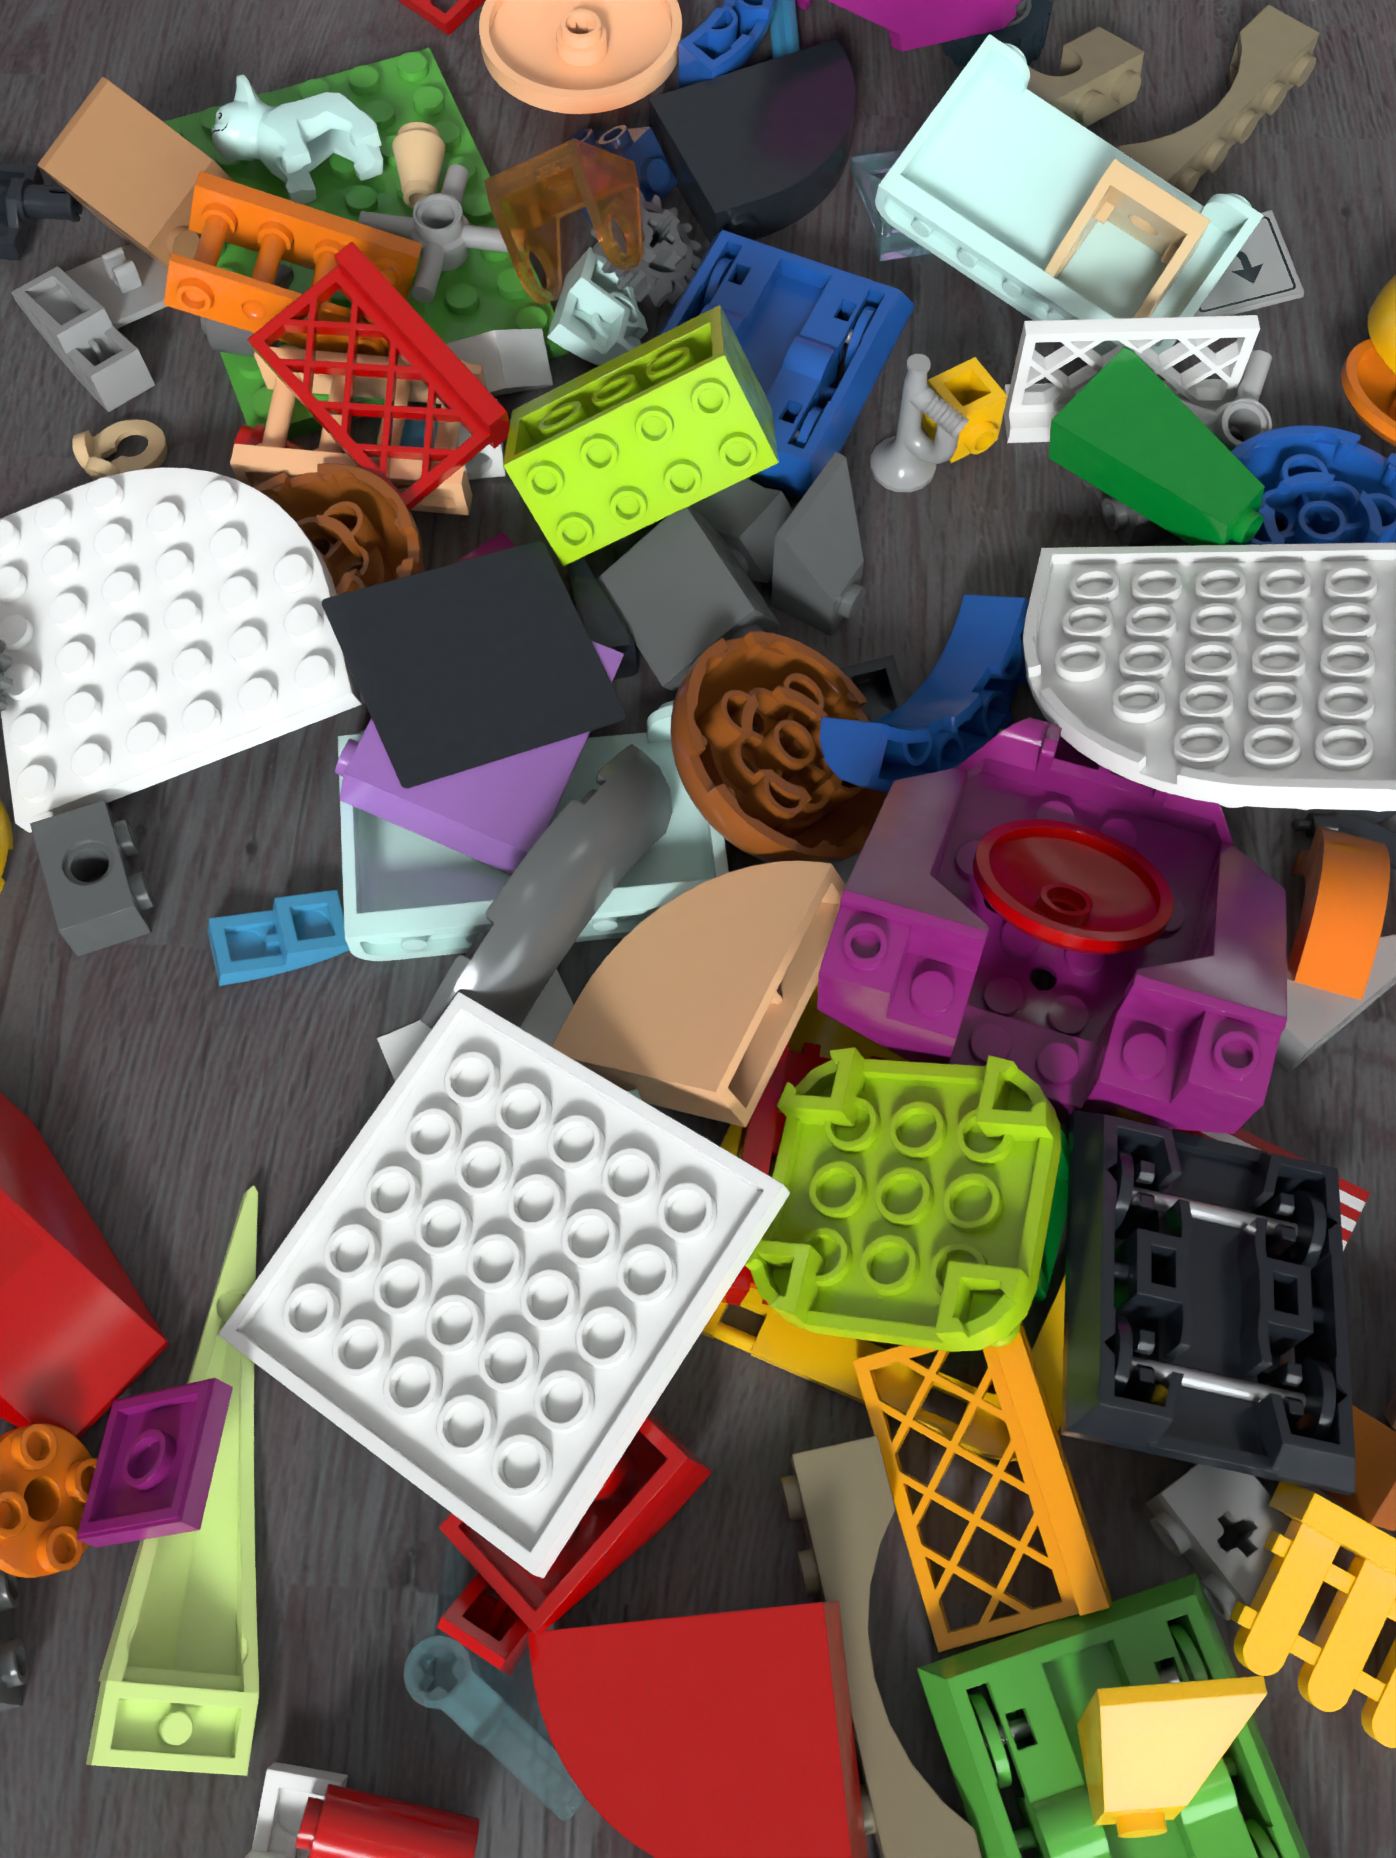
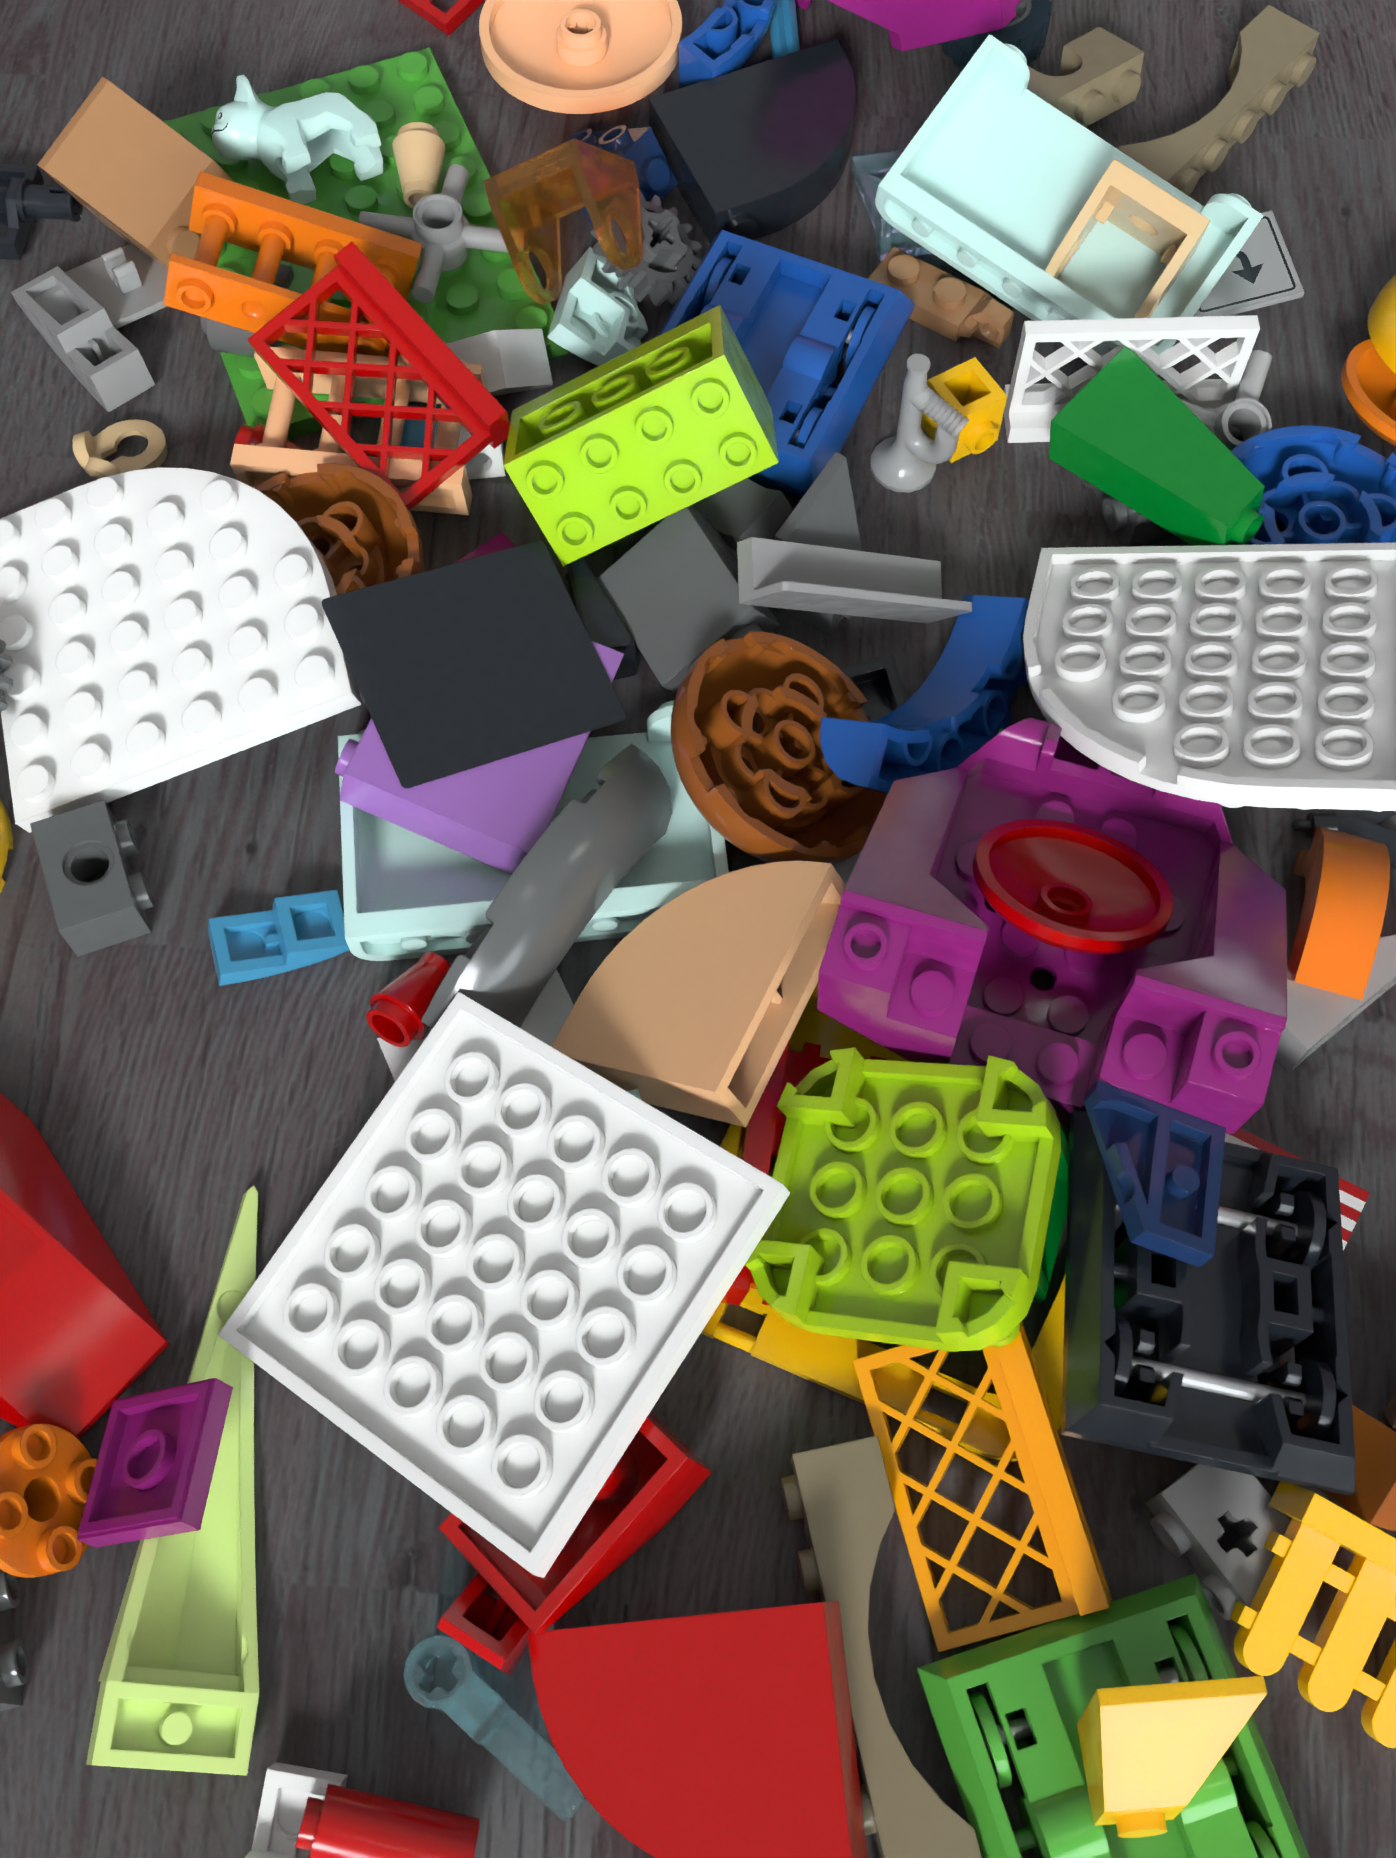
(403, 1002): none -> red cone
(842, 582): none -> light grey panel
(944, 300): none -> medium nougat hinge
(1161, 1171): none -> dark blue wing

